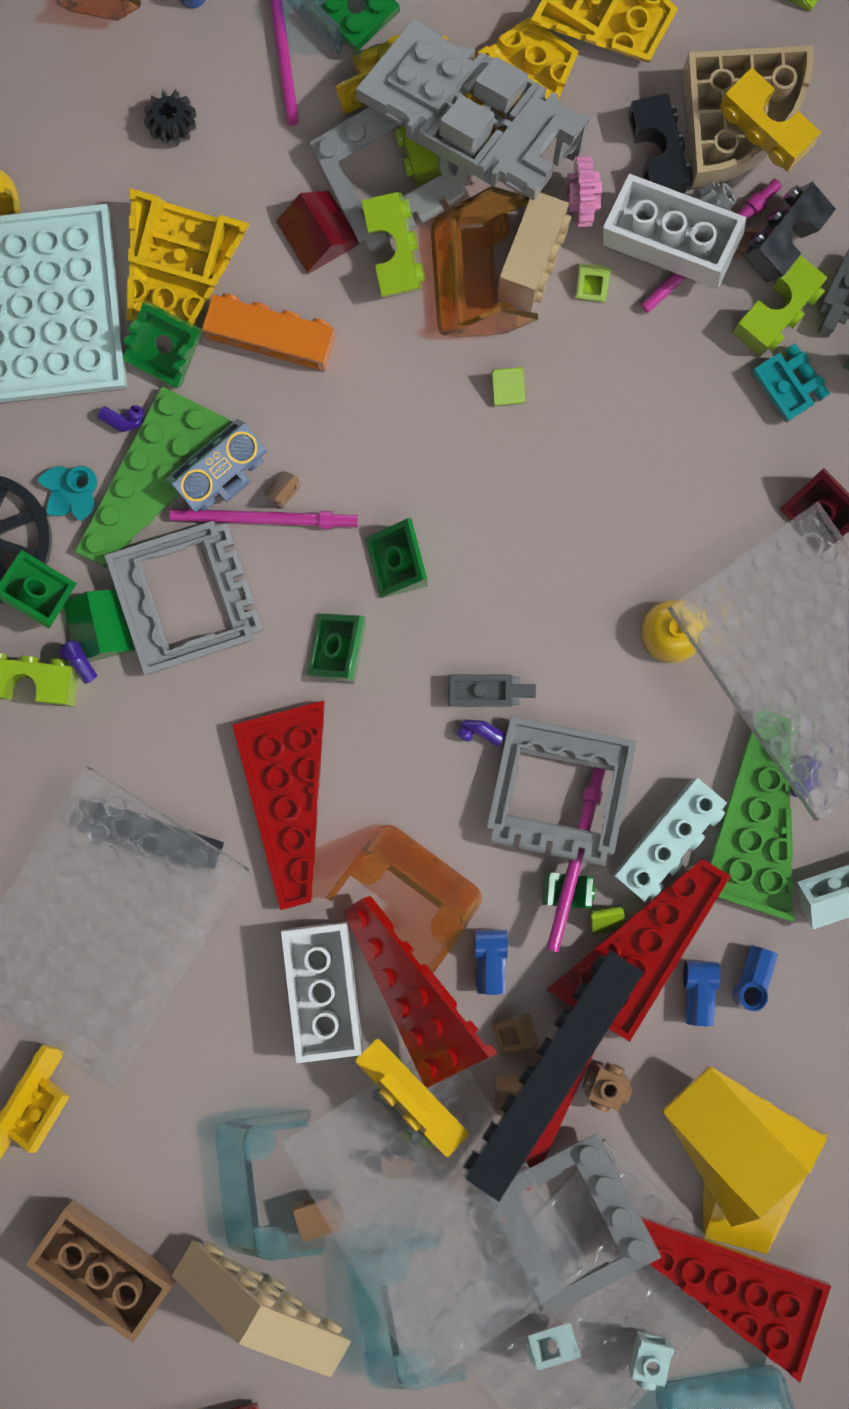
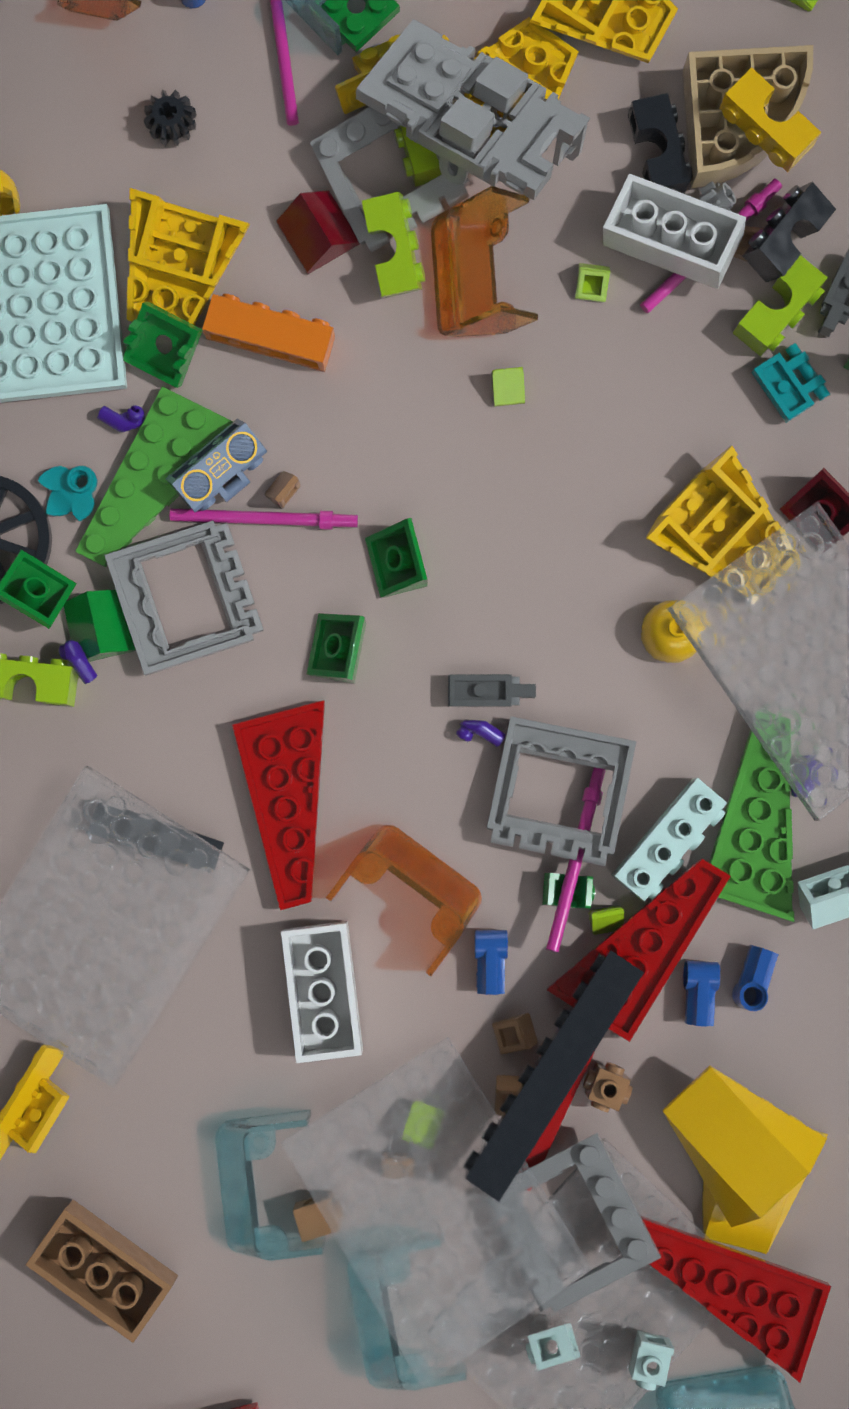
(260, 1311): tan brick -> none
(414, 1100): yellow bracket -> none
(415, 1137): dark grey hinge -> none
(420, 1005): red wing -> none
(534, 251): tan brick -> none
(584, 191): bright pink gear -> none
(714, 517): none -> yellow wedge

